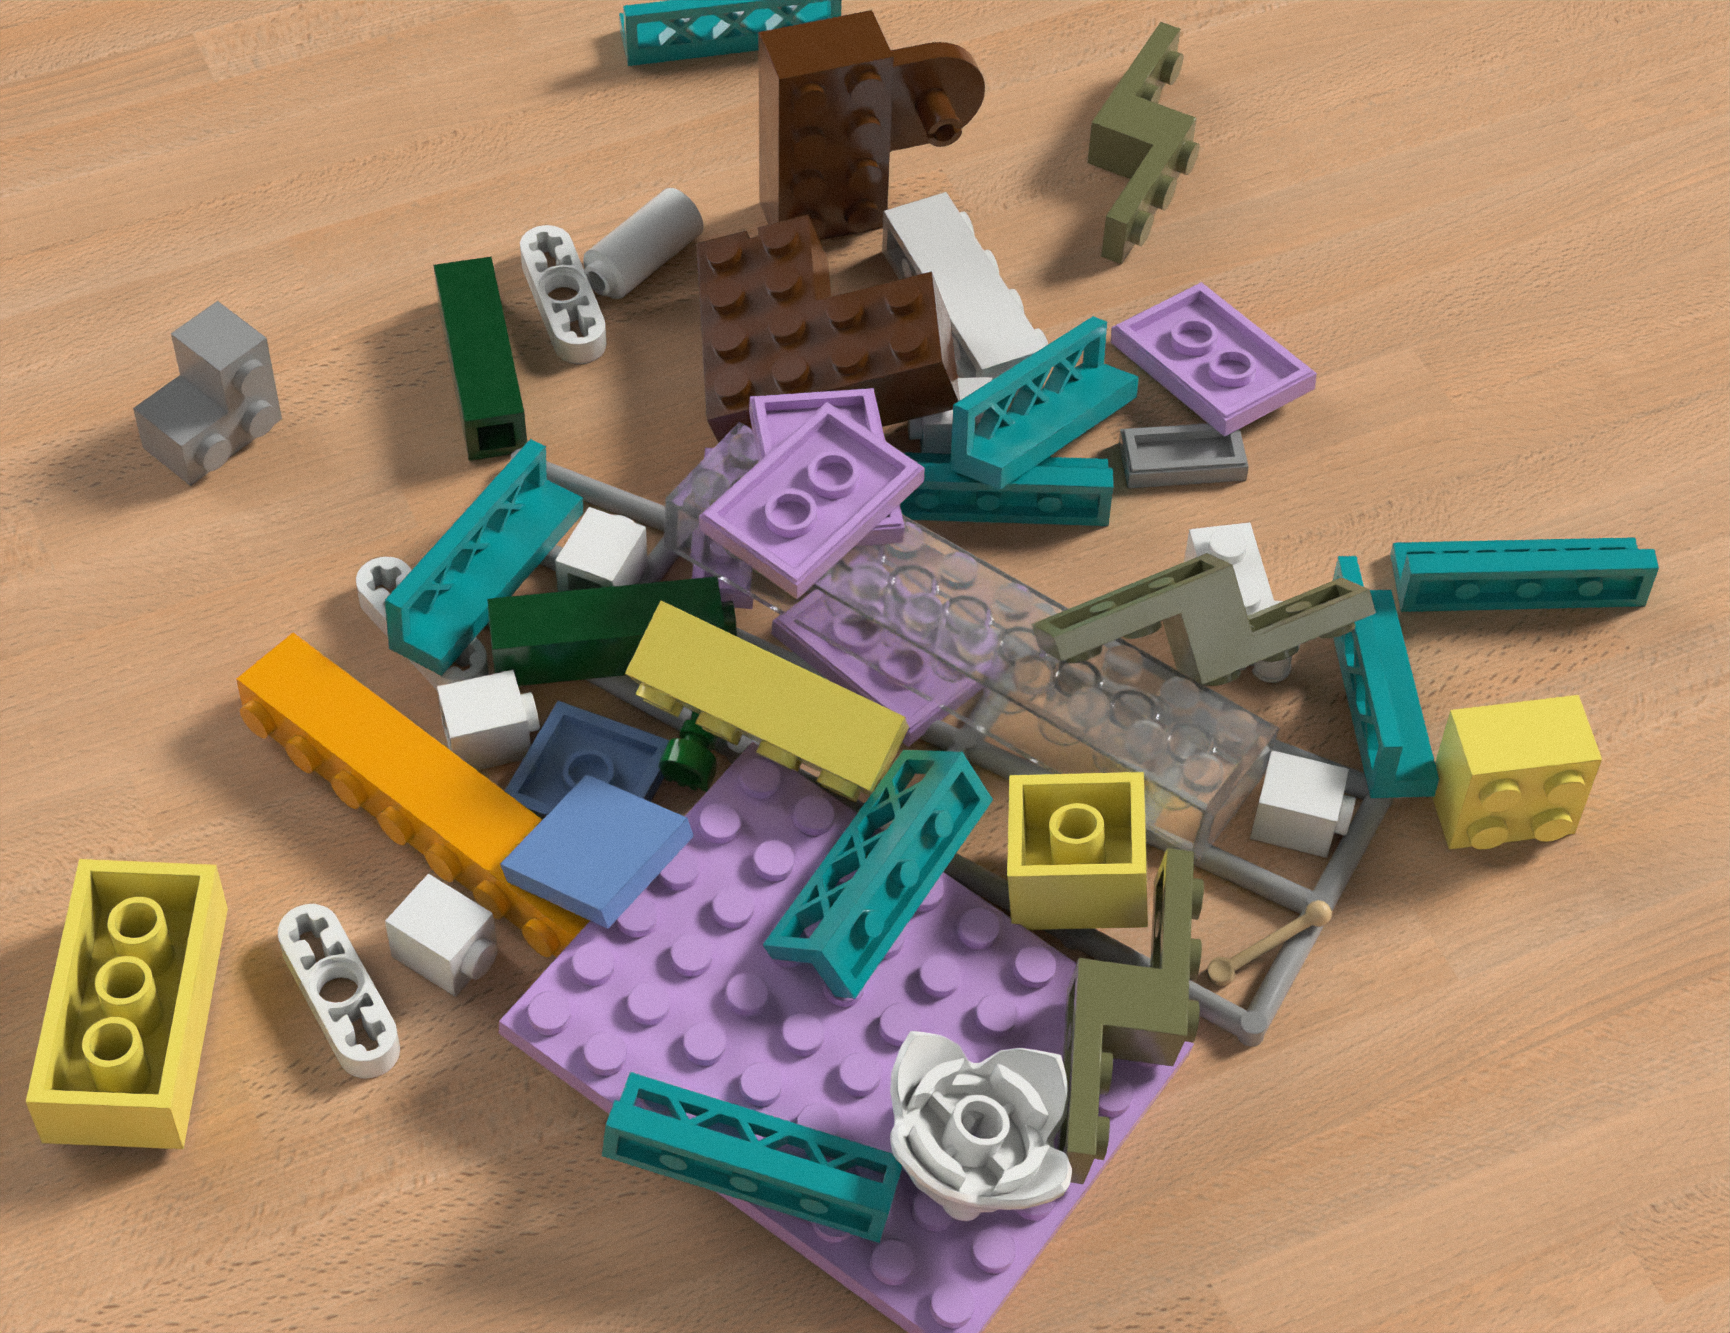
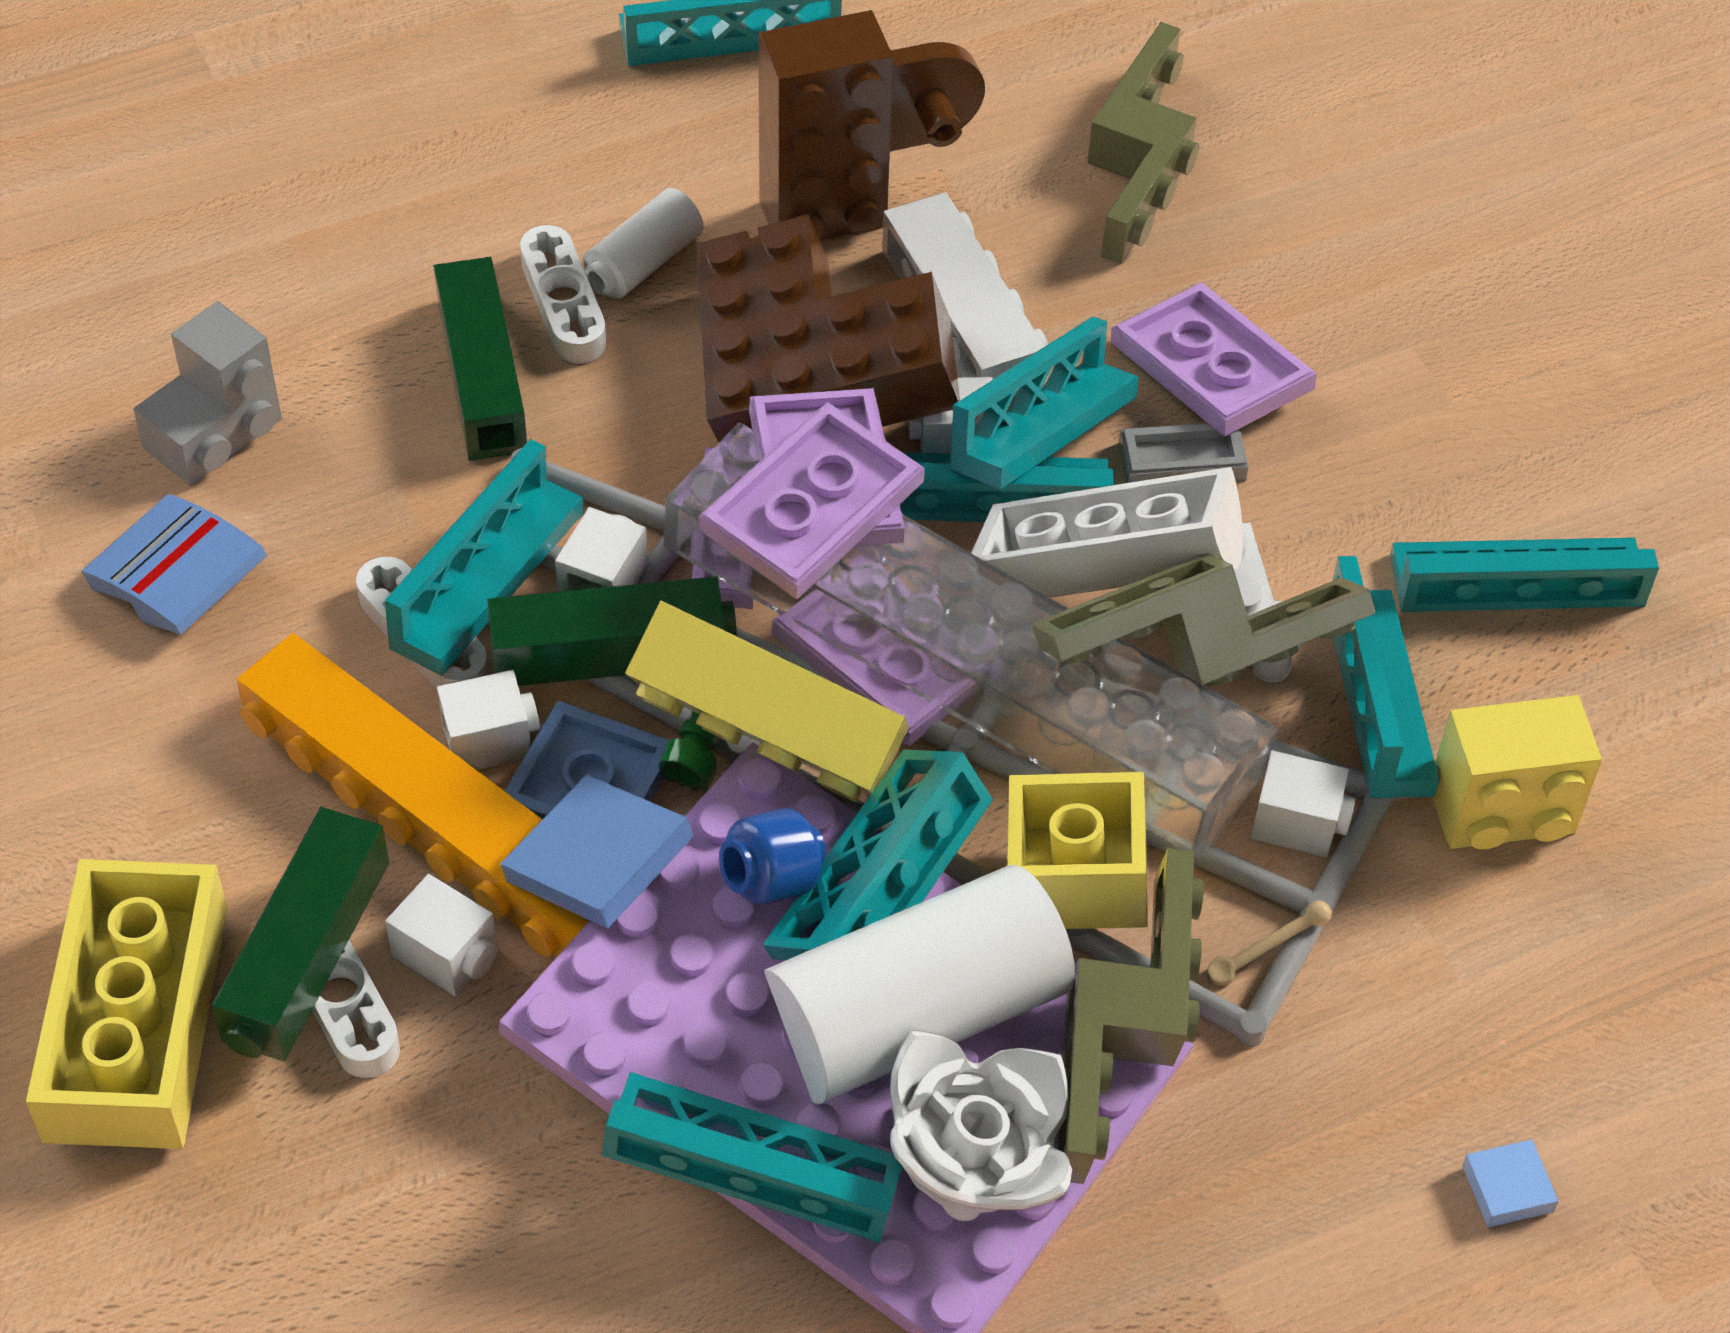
(174, 563): none -> medium blue slope
(300, 935): none -> dark green brick
(772, 856): none -> blue head
(927, 969): none -> white brick
(1114, 532): none -> white brick
(1510, 1183): none -> light blue tile

